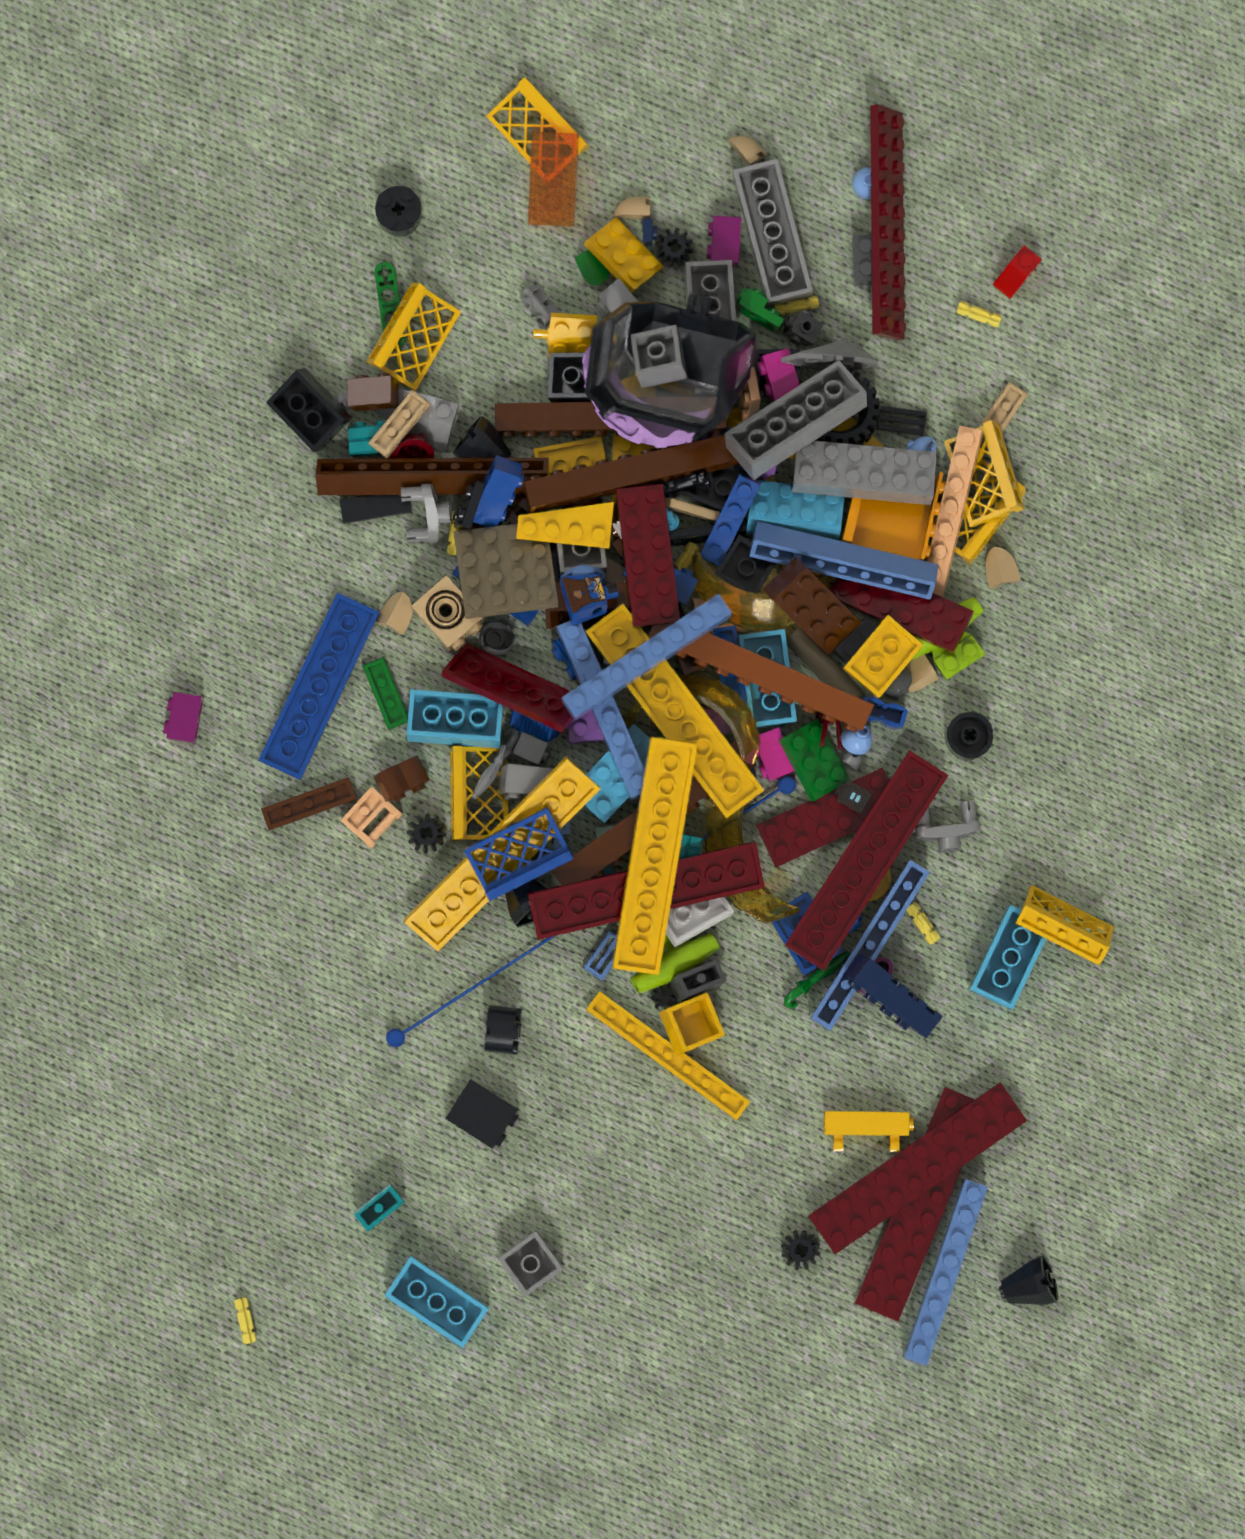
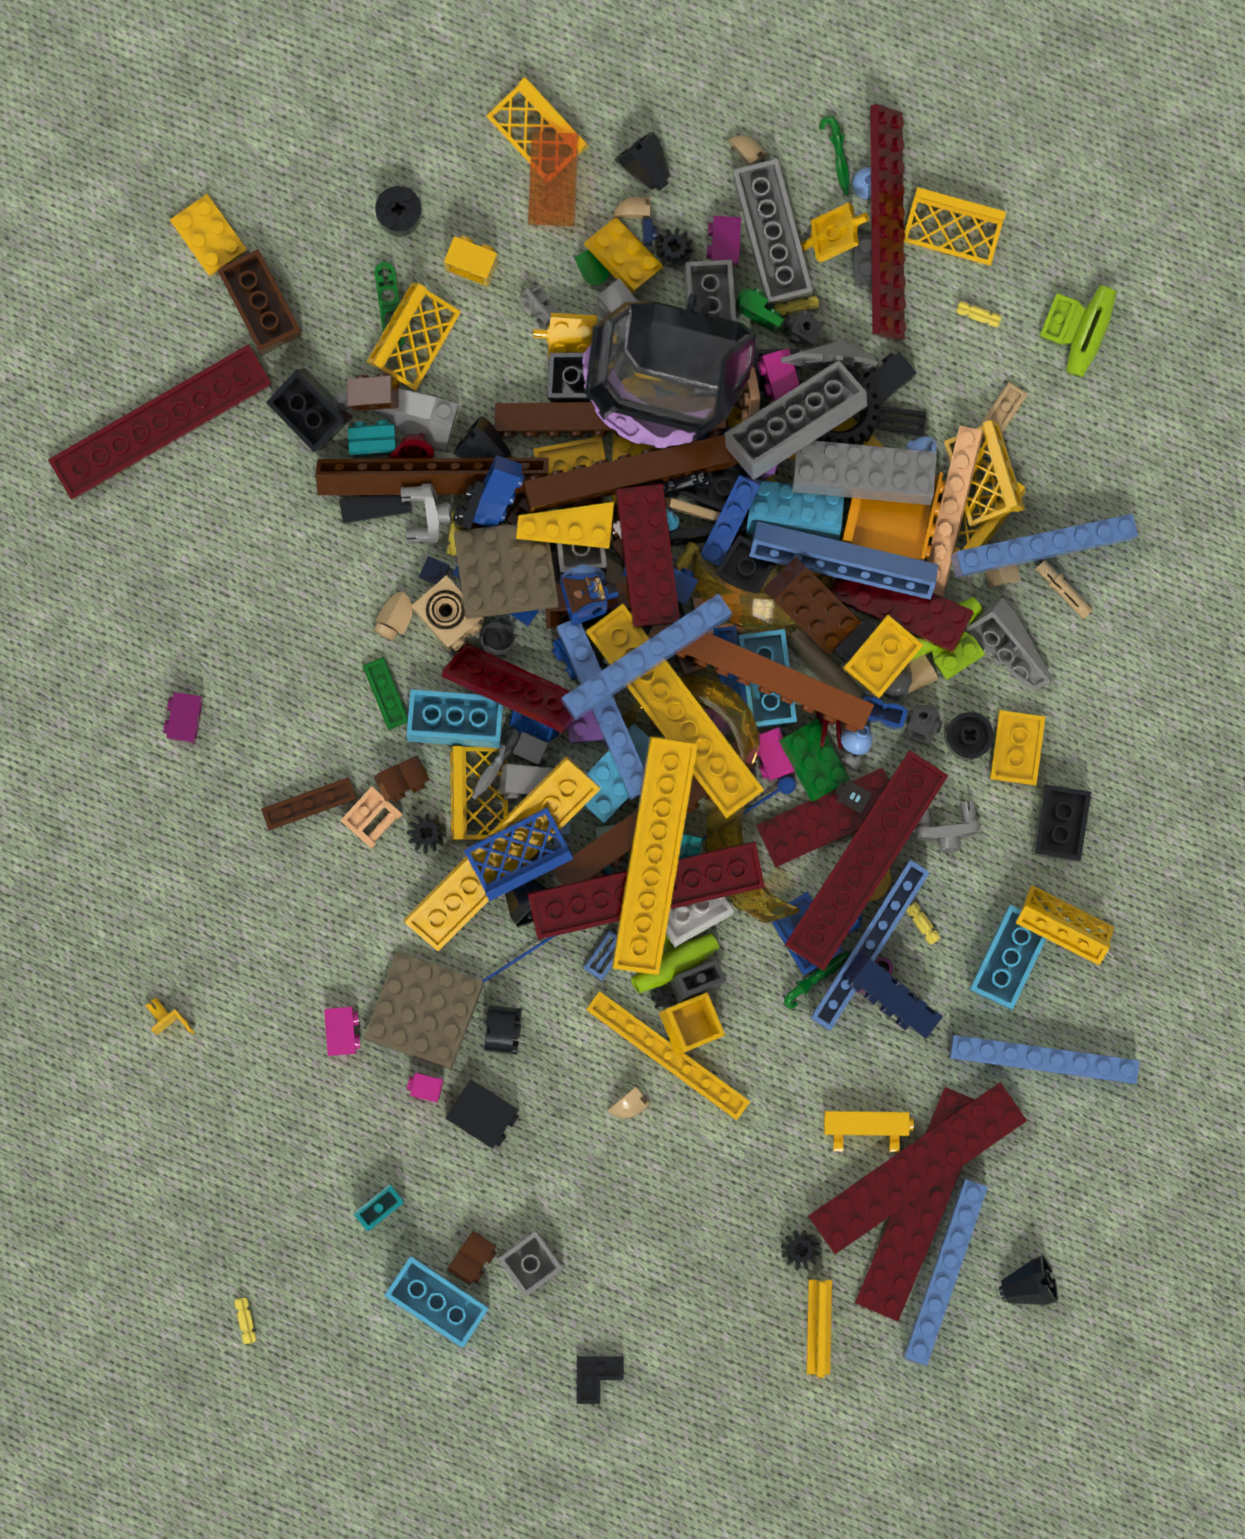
(160, 422): none -> dark red plate
(164, 1018): none -> yellow bracket
(208, 235): none -> yellow plate
(259, 302): none -> reddish brown brick
(319, 686): blue plate -> none
(340, 1031): none -> dark pink brick
(385, 631): none -> tan tile
(399, 424): tan tile -> none
(424, 1010): none -> dark tan plate
(425, 1087): none -> dark pink brick
(433, 570): none -> dark blue plate
(471, 260): none -> yellow piece
(472, 1257): none -> reddish brown brick
(592, 1370): none -> black plate
(629, 1105): none -> tan brick
(645, 162): none -> black cone
(658, 356): light grey brick -> none
(819, 1327): none -> yellow fence
(834, 232): none -> yellow plate
(841, 164): none -> green piece
(890, 376): none -> black brick
(923, 723): none -> dark grey brick
(961, 207): none -> yellow fence
(1005, 638): none -> light grey wedge
(1017, 272): red slope -> none
(1017, 748): none -> yellow plate
(1044, 545): none -> medium blue brick
(1044, 1059): none -> medium blue brick
(1061, 823): none -> black brick
(1064, 589): none -> tan pin
(1081, 327): none -> lime plate

